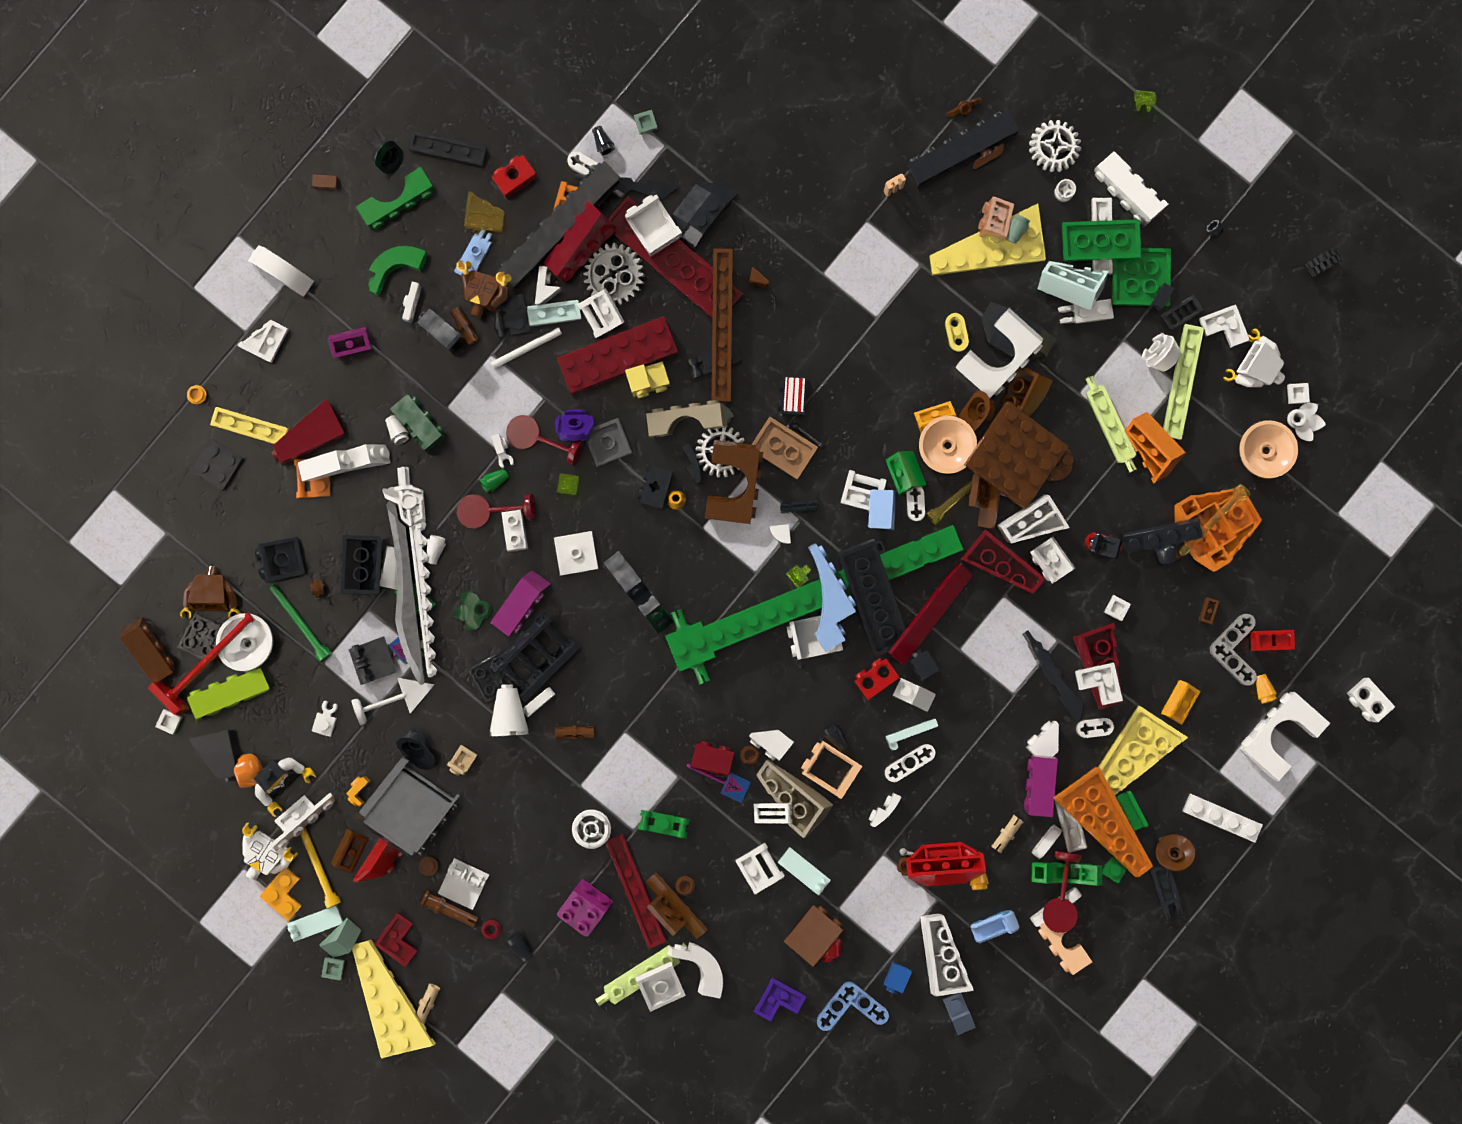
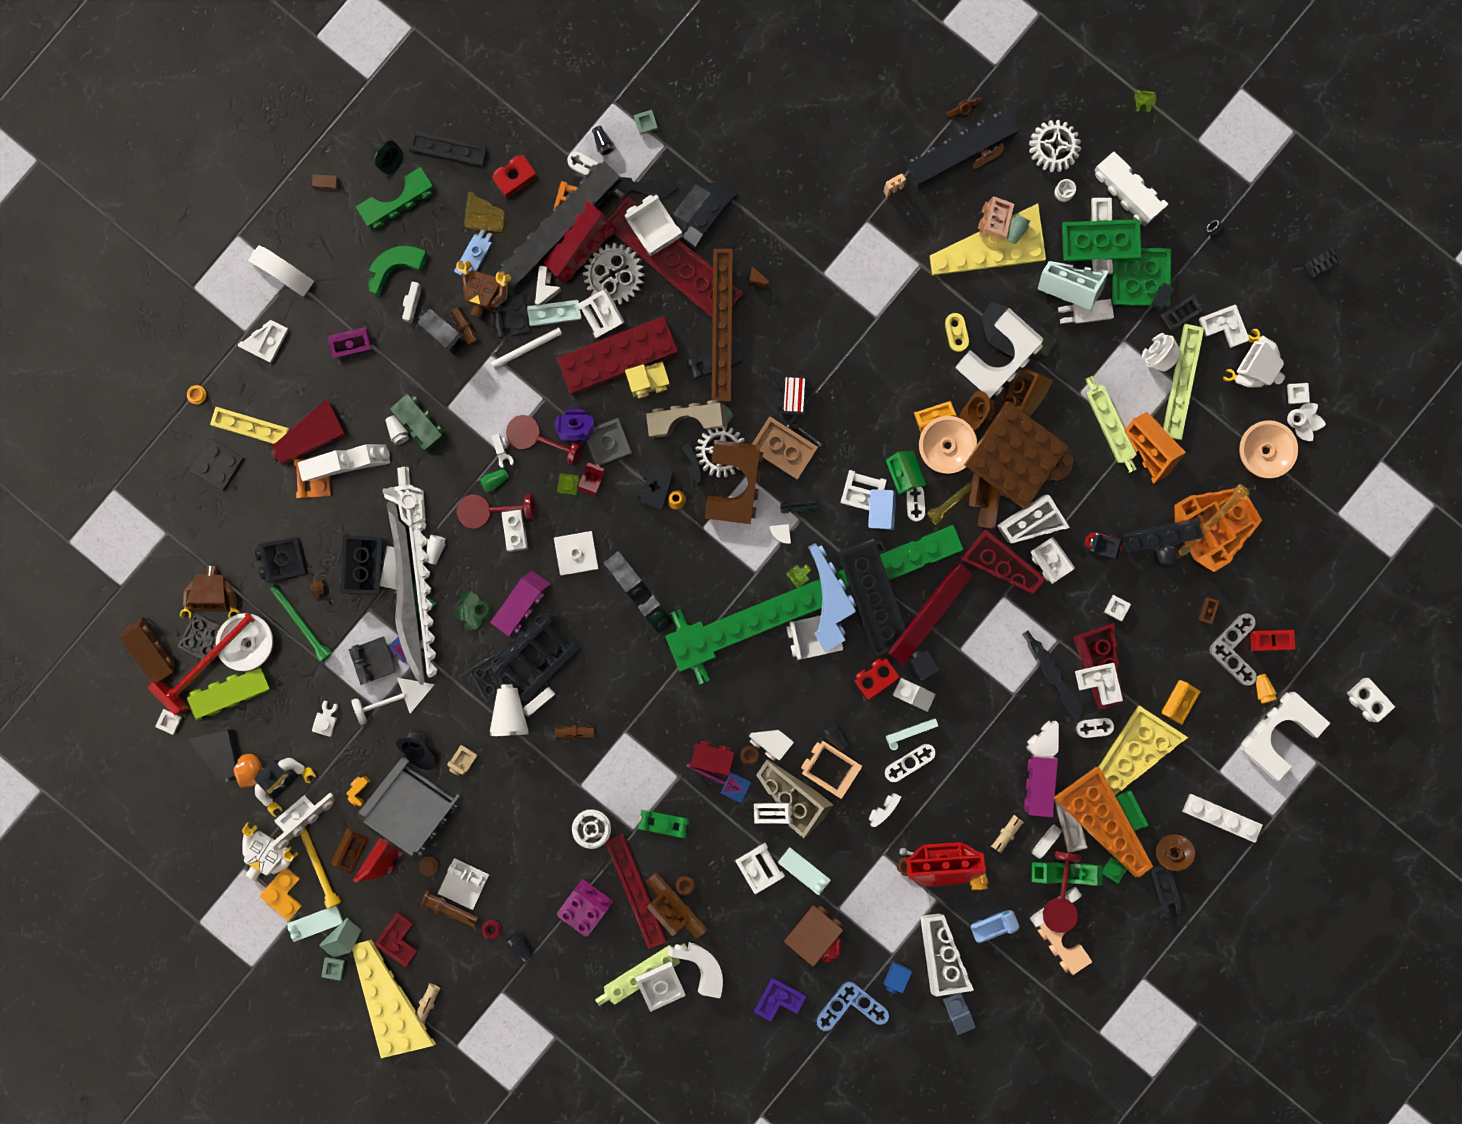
(591, 479): none -> dark red bracket

